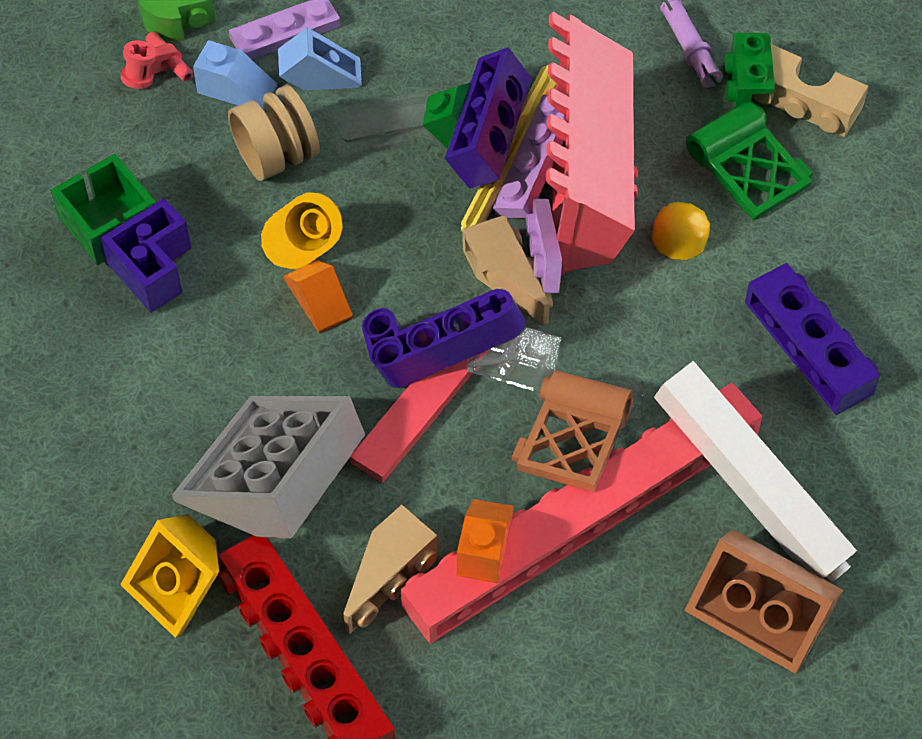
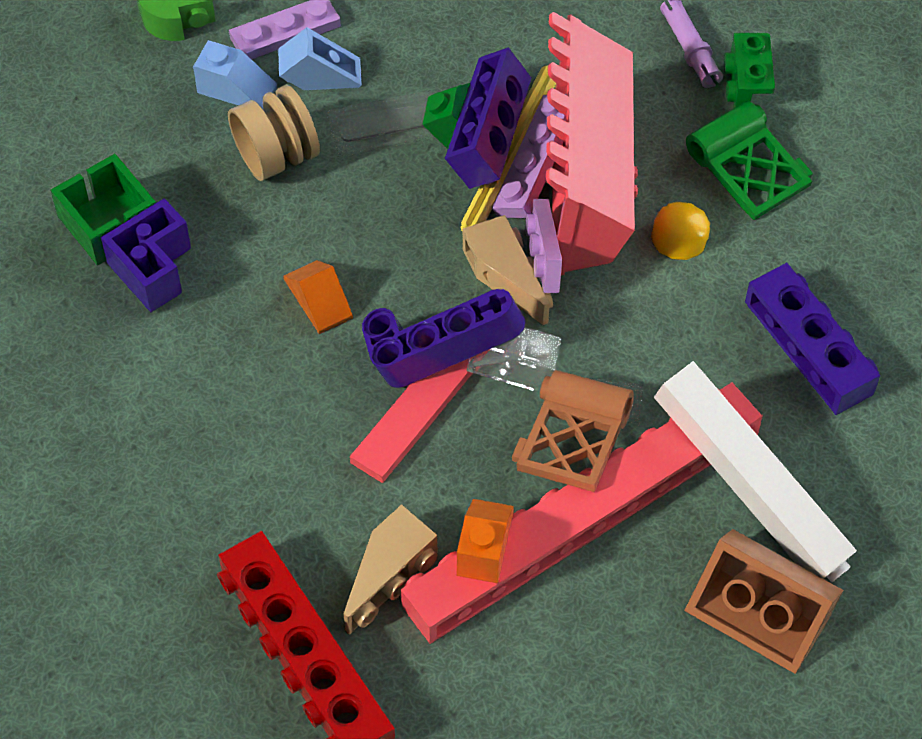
(149, 59): coral piece -> none
(173, 571): yellow slope -> none
(273, 463): light grey slope -> none
(302, 231): yellow piece -> none
(828, 106): tan arch -> none

